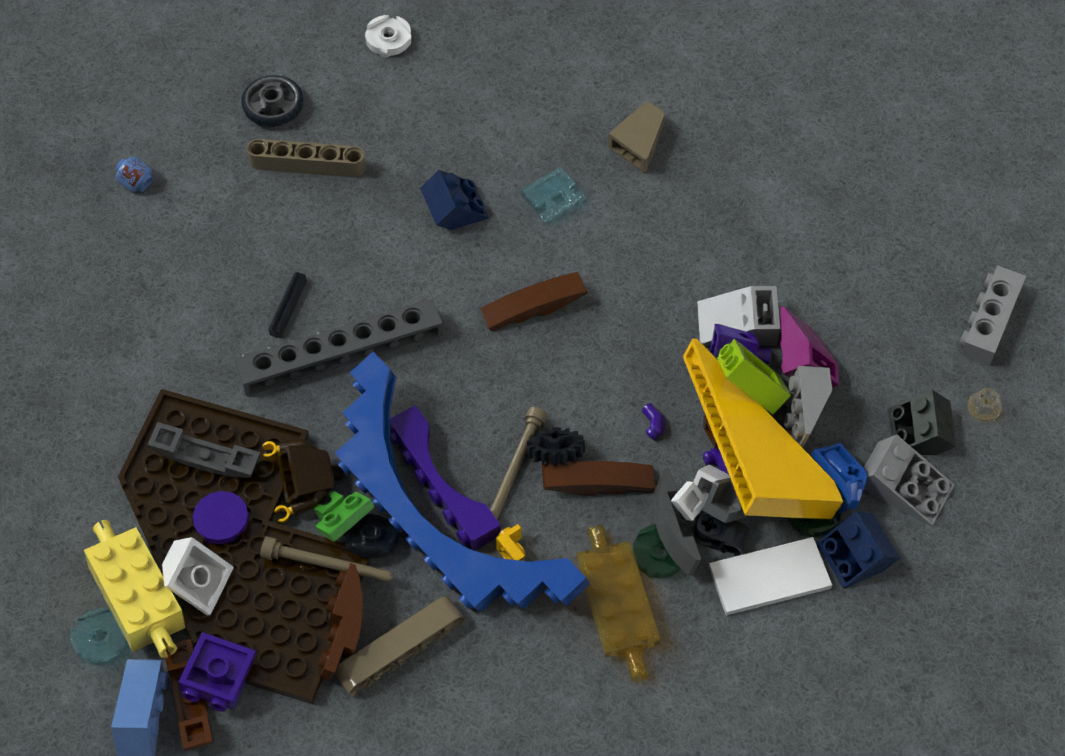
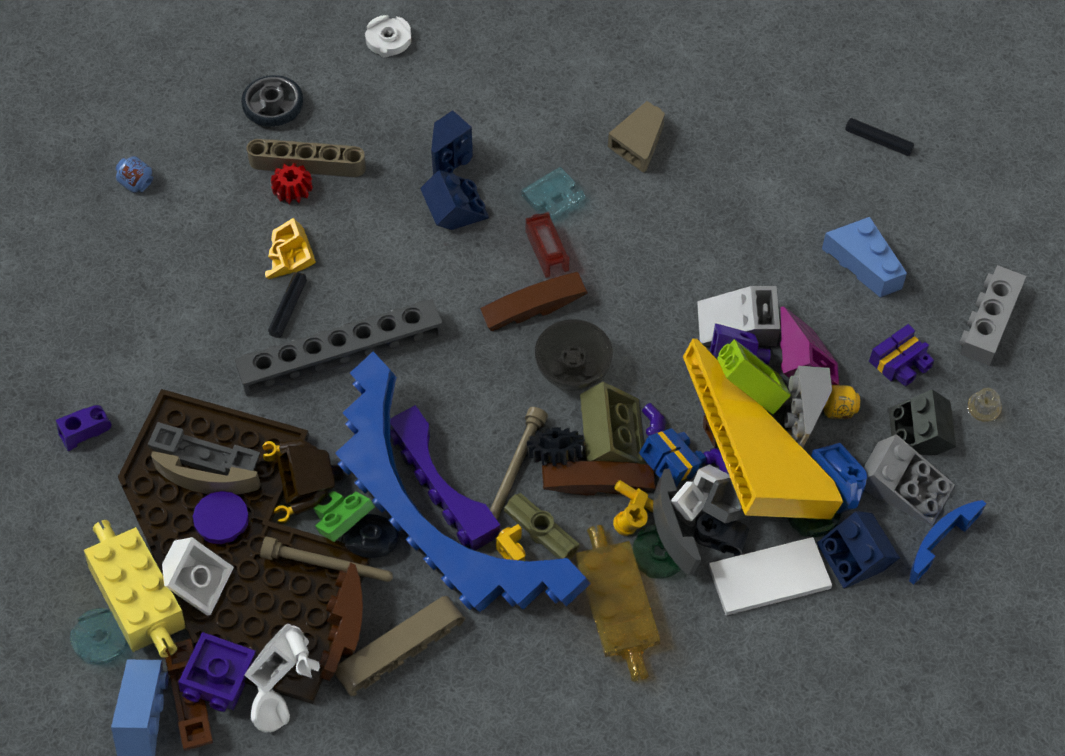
(82, 426): none -> dark purple leg
(238, 480): none -> dark tan slope
(275, 660): none -> white torso
(289, 243): none -> yellow slope
(291, 183): none -> red gear
(451, 143): none -> dark blue slope
(530, 517): none -> olive piece
(546, 242): none -> clear red window
(573, 354): none -> clear smoke piece
(611, 425): none -> olive slope
(634, 515): none -> yellow piece
(672, 452): none -> blue hips
(842, 403): none -> yellow head
(866, 255): none -> medium blue wedge
(879, 136): none -> black axle
(899, 353): none -> dark purple hips
(961, 517): none -> blue slope

